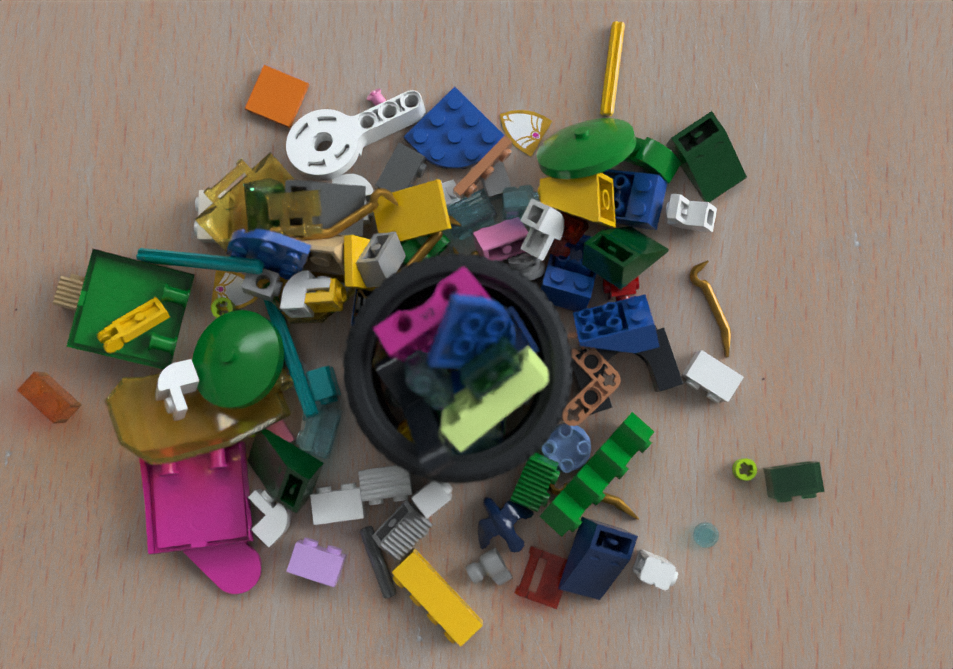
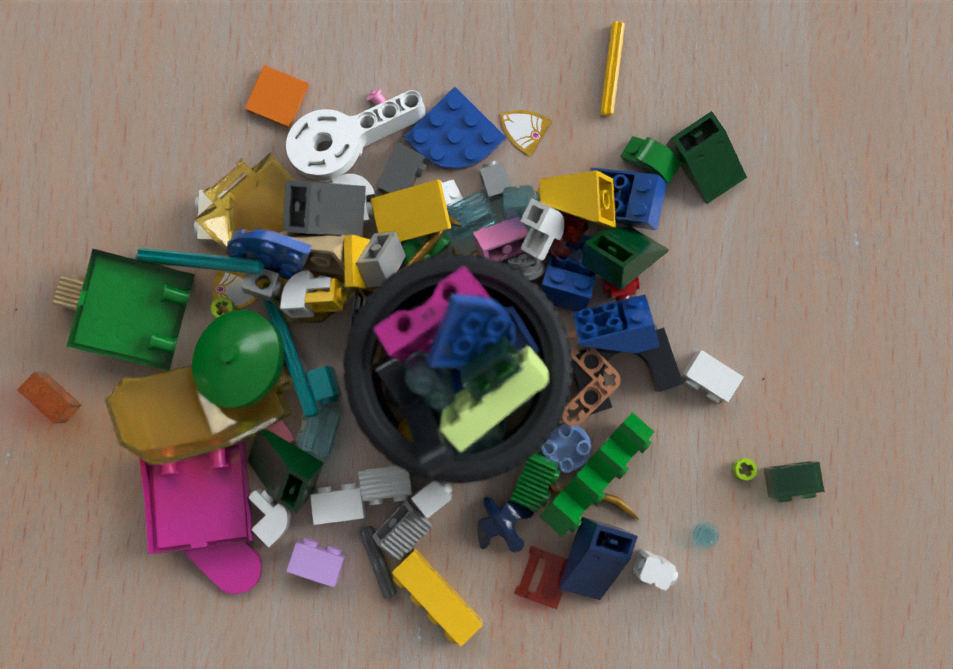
(132, 325): yellow hinge -> none
(173, 383): white brick -> none
(256, 203): clear green brick -> none
(295, 205): clear yellow plate -> none
(355, 216): pearl gold piece -> none
(483, 168): nougat plate -> none
(490, 565): light grey piece -> none
(586, 148): green dish -> none
(690, 214): white brick -> none
(714, 305): pearl gold piece -> none

